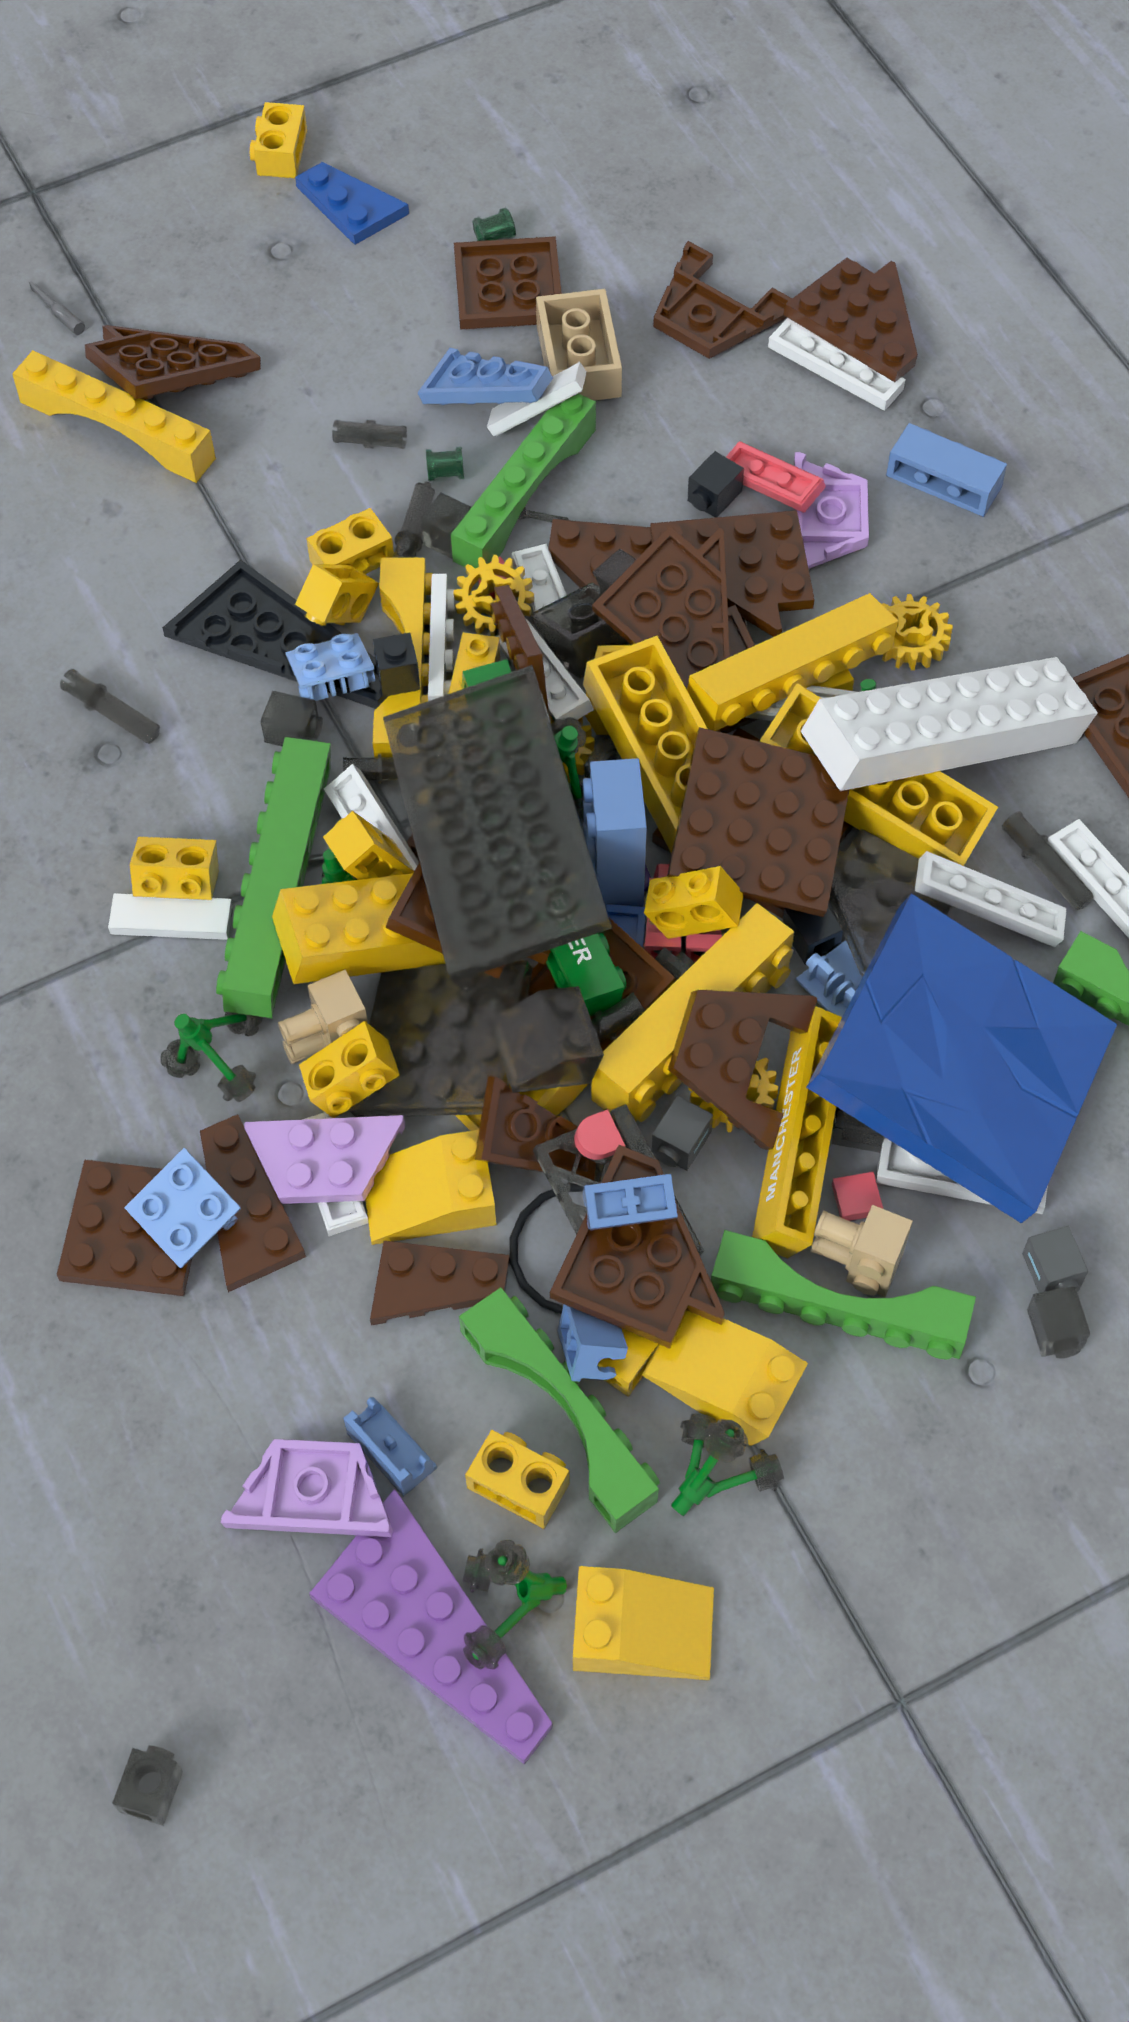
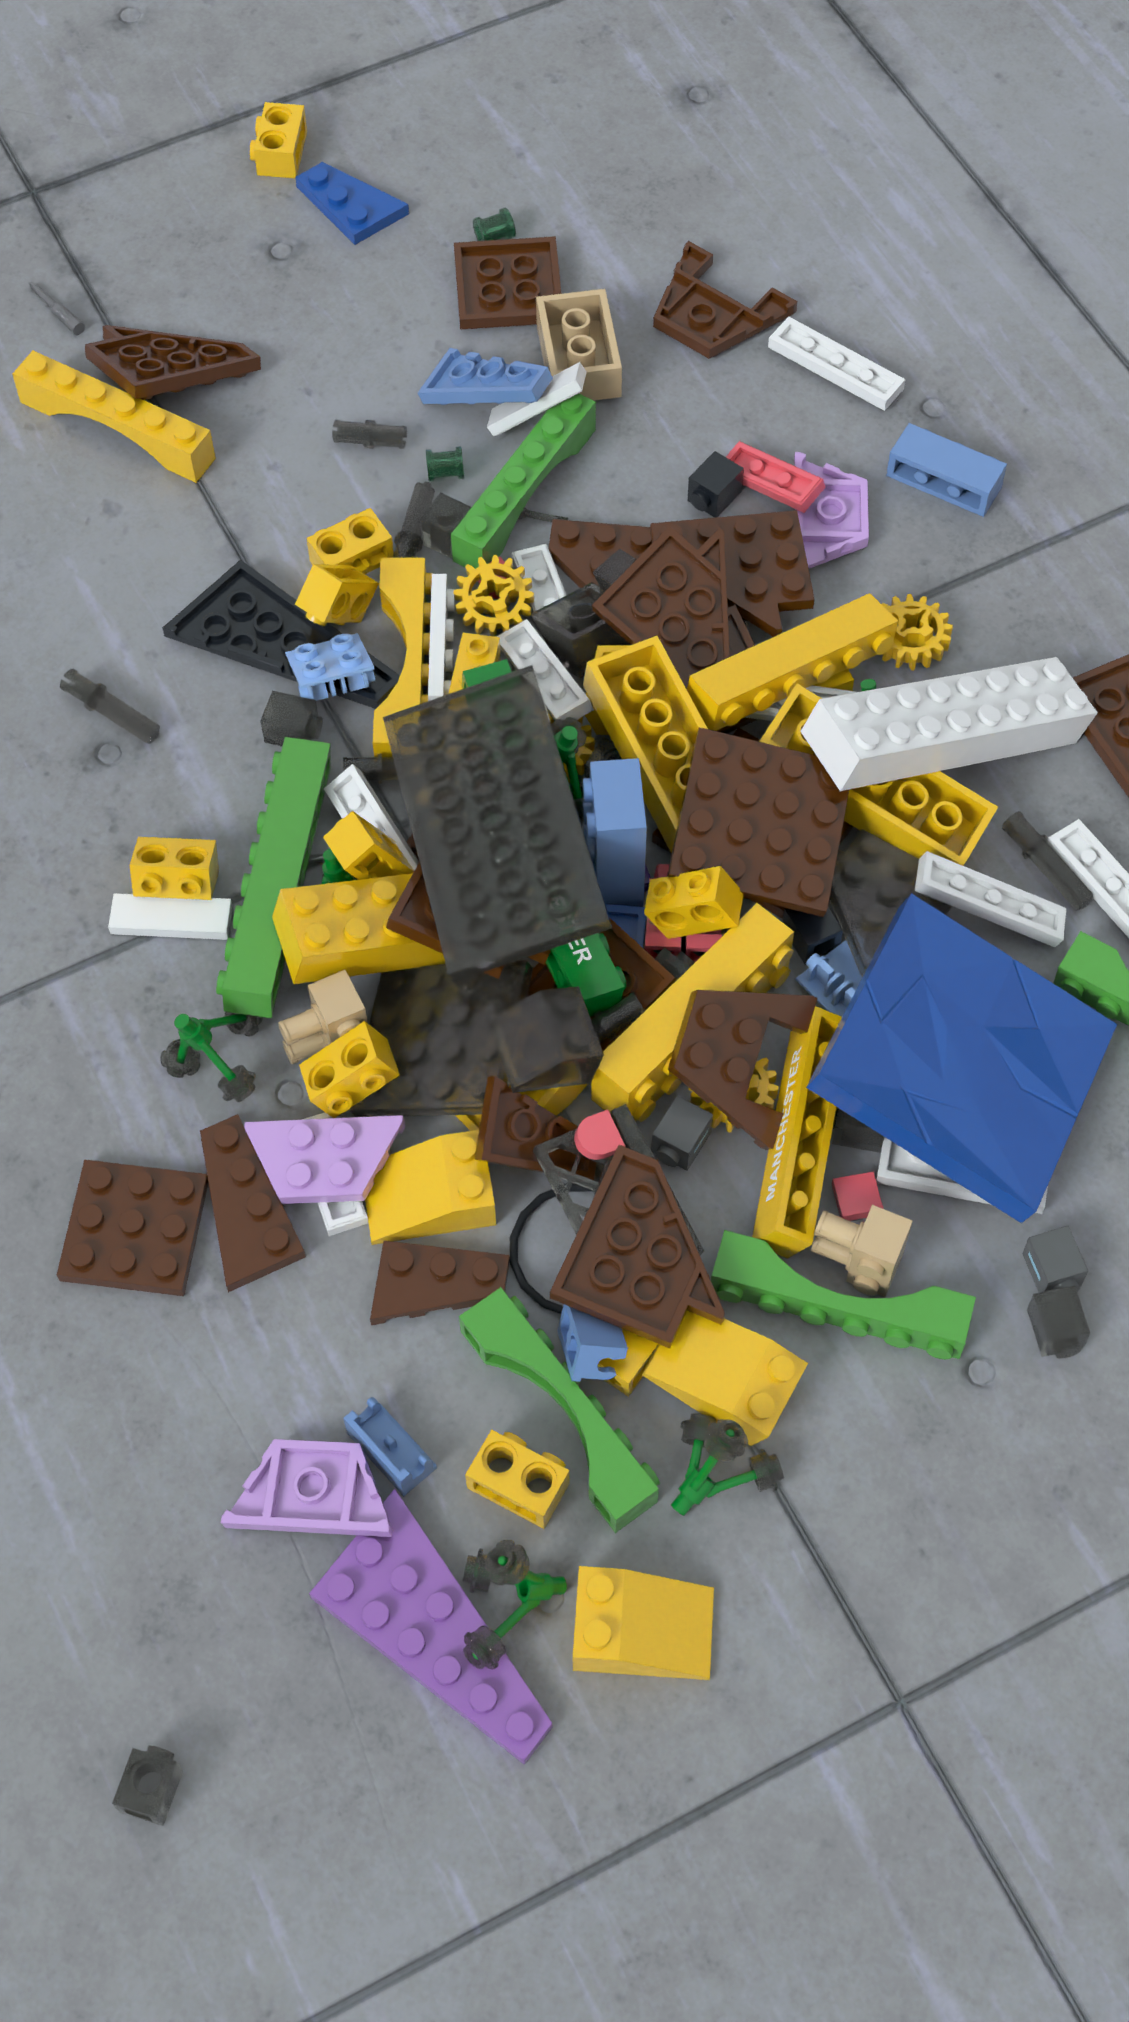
(183, 1208): light blue hinge -> none
(396, 664): black brick -> none
(516, 633): reddish brown wing -> none
(629, 1202): medium blue hinge -> none
(860, 316): reddish brown wing -> none

